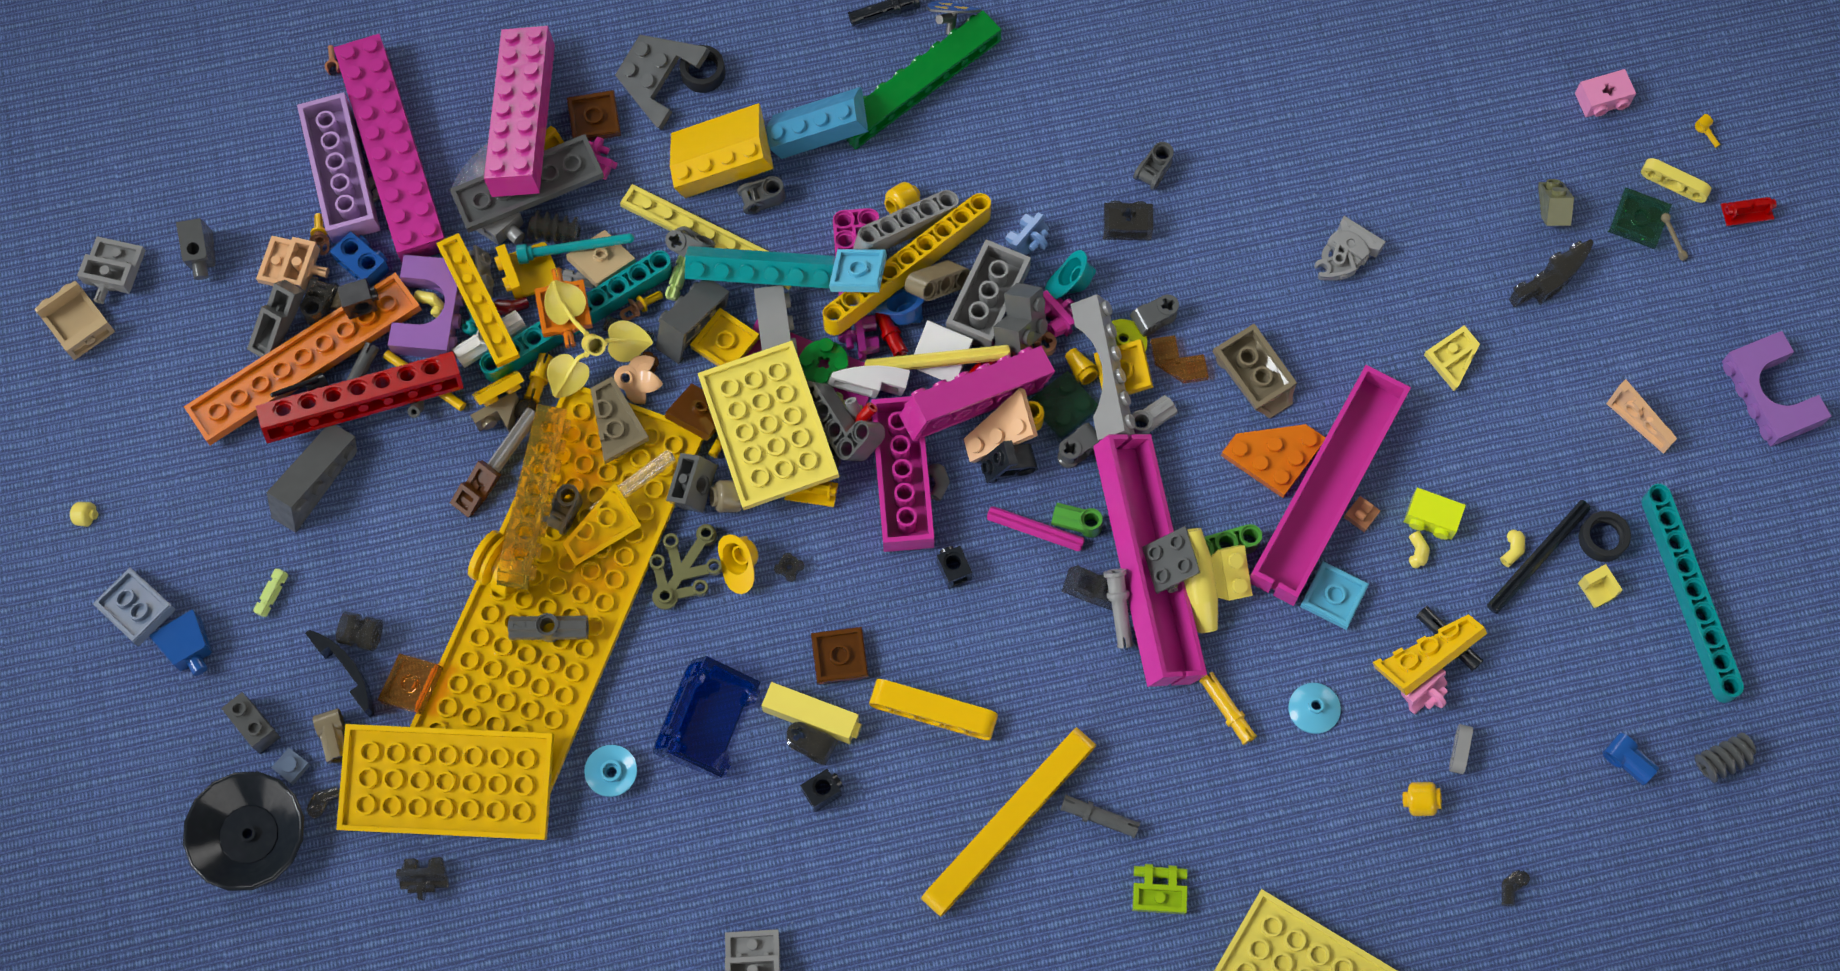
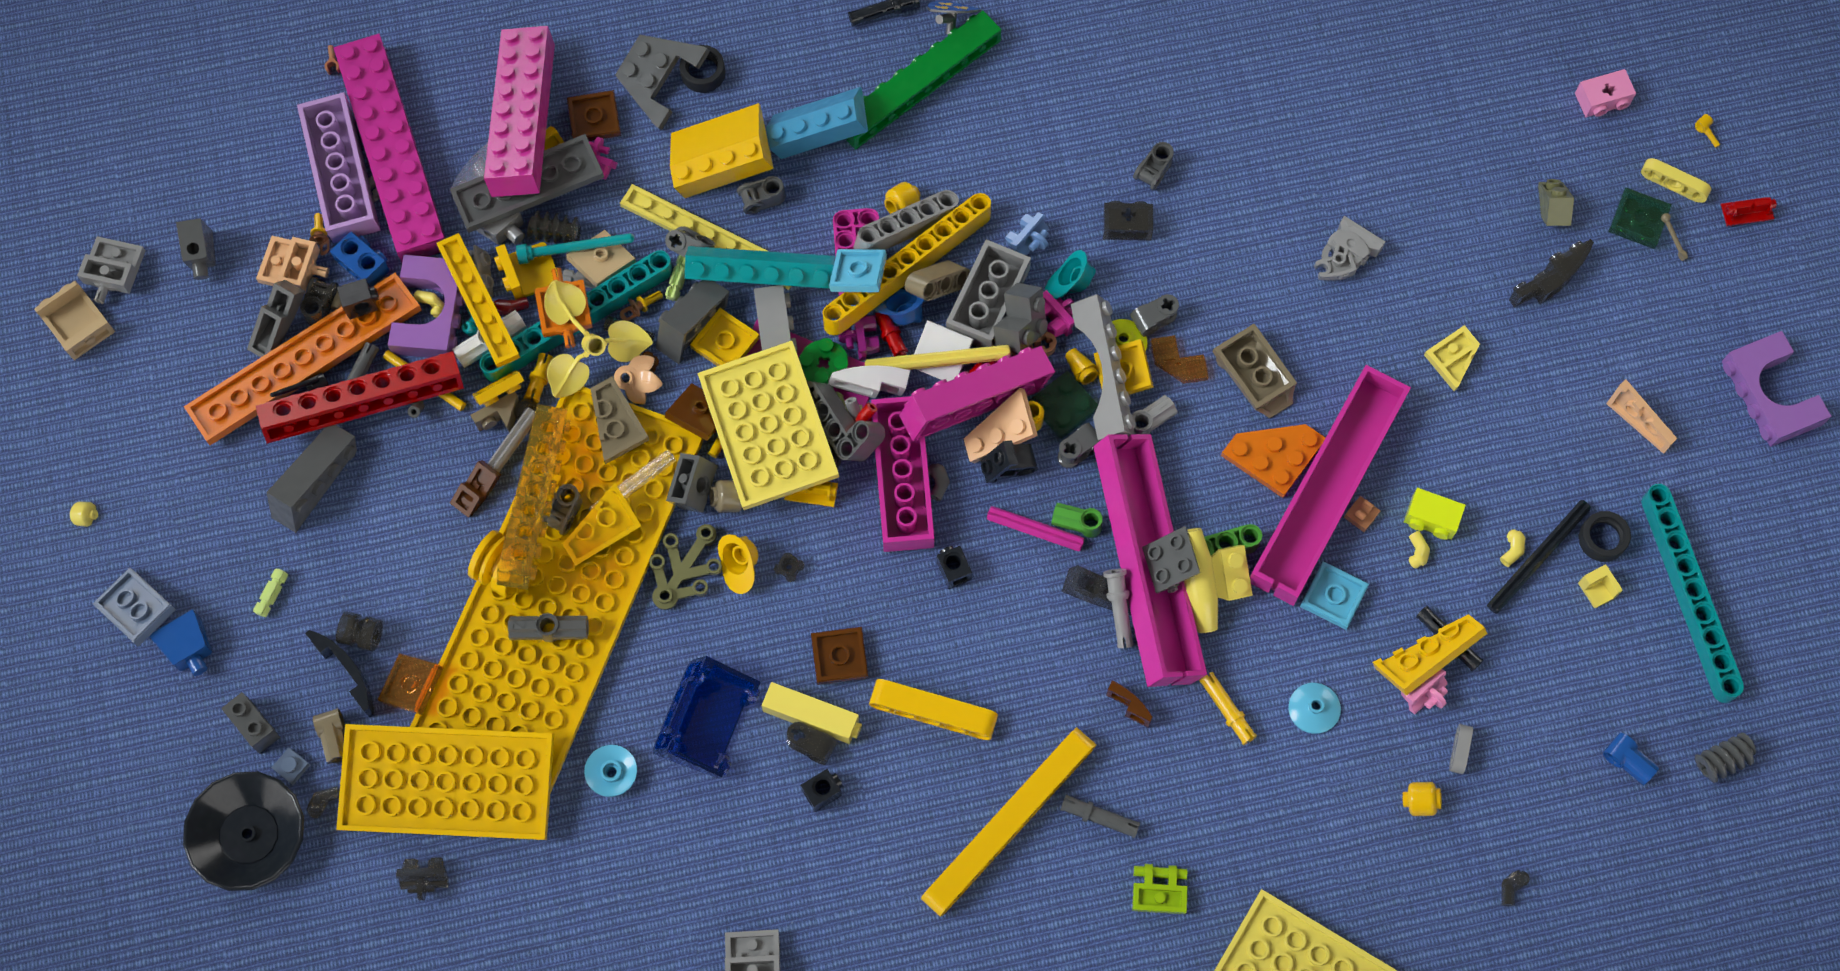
(1136, 709): none -> reddish brown slope

